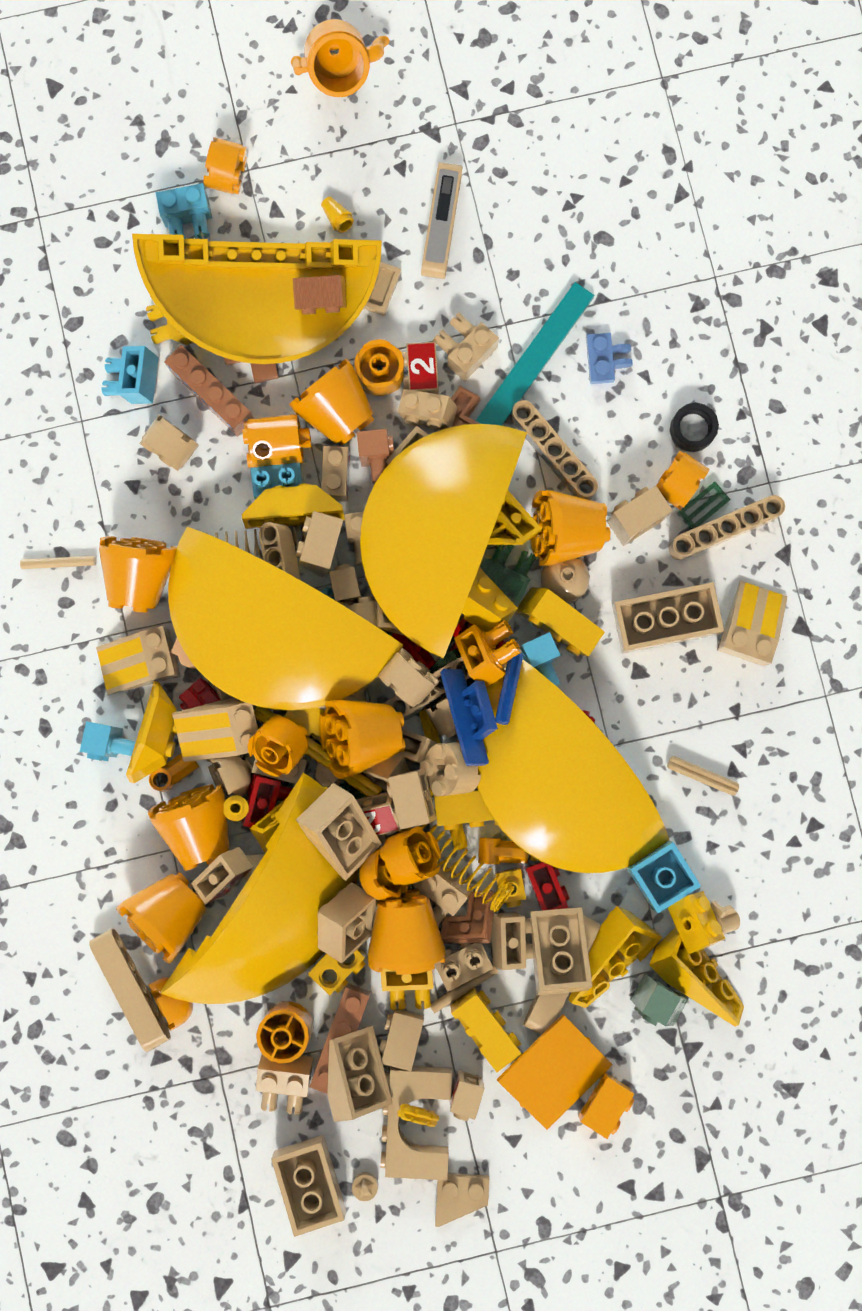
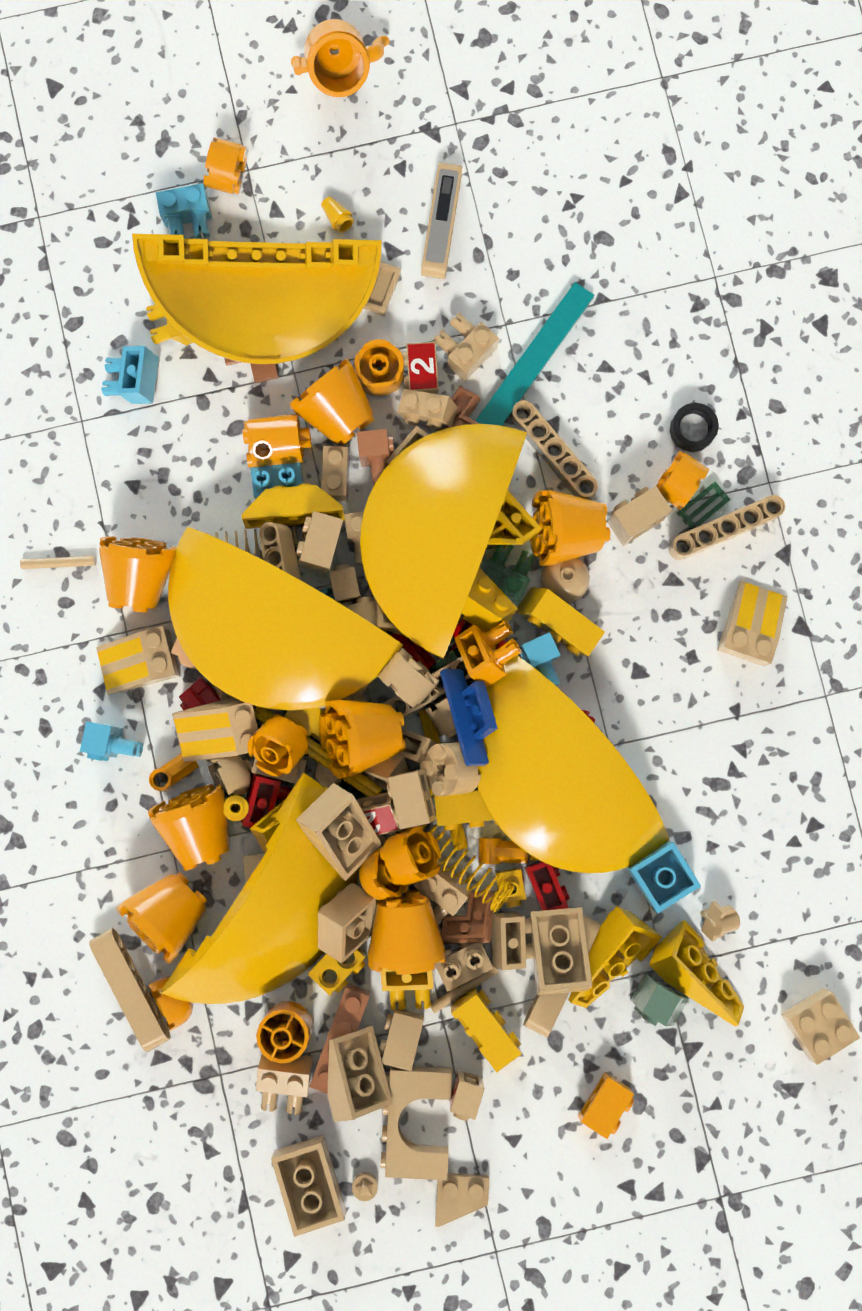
(155, 736): yellow wedge -> none
(169, 443): tan brick -> none
(208, 389): nougat brick -> none
(222, 875): tan brick -> none
(319, 293): nougat brick -> none
(418, 1115): yellow axle -> none
(508, 690): blue axle -> none
(554, 1072): light orange piece -> none
(600, 358): medium blue hinge -> none
(667, 617): tan brick -> none
(696, 922): yellow brick -> none
(703, 775): tan axle -> none
(820, 1026): none -> tan brick

